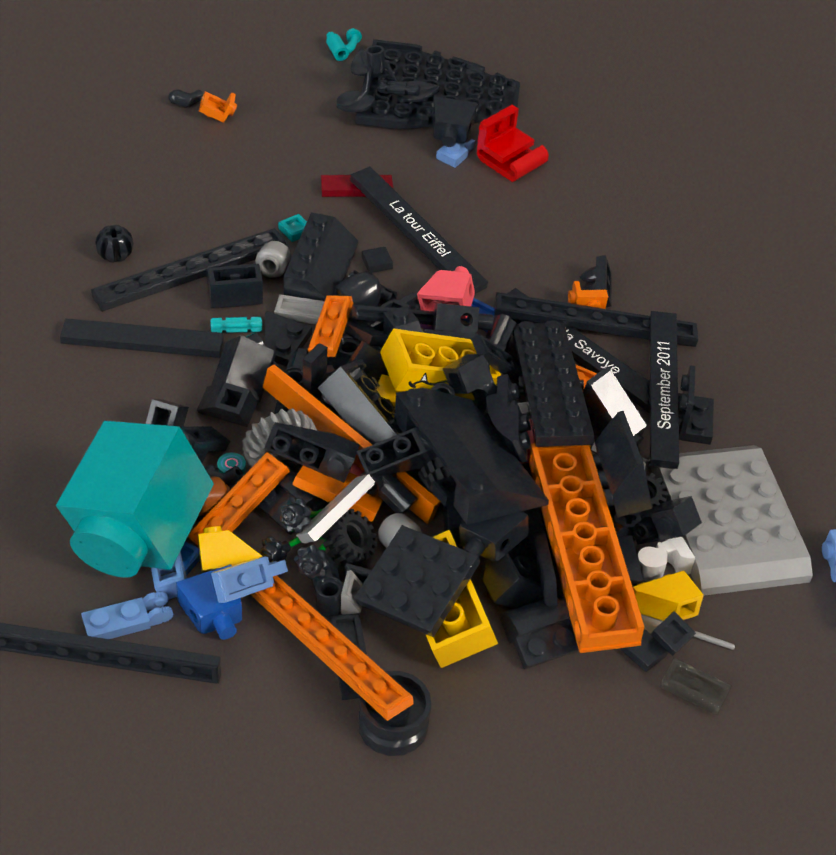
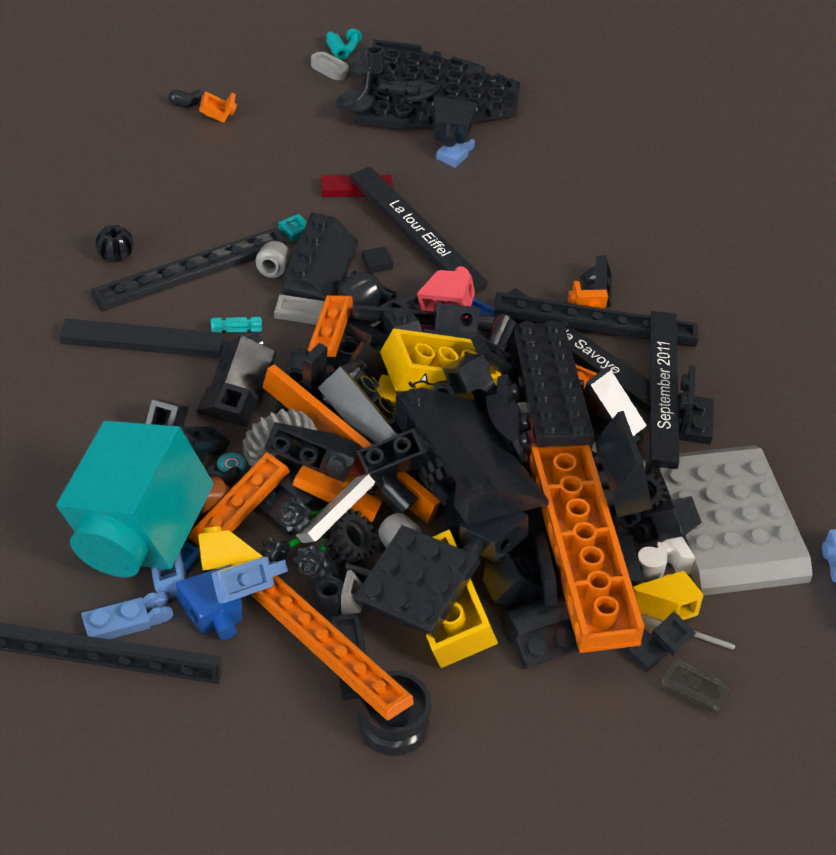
(234, 285): black slope -> none
(284, 336): black wing -> none
(329, 66): none -> light grey tile
(507, 147): red piece -> none

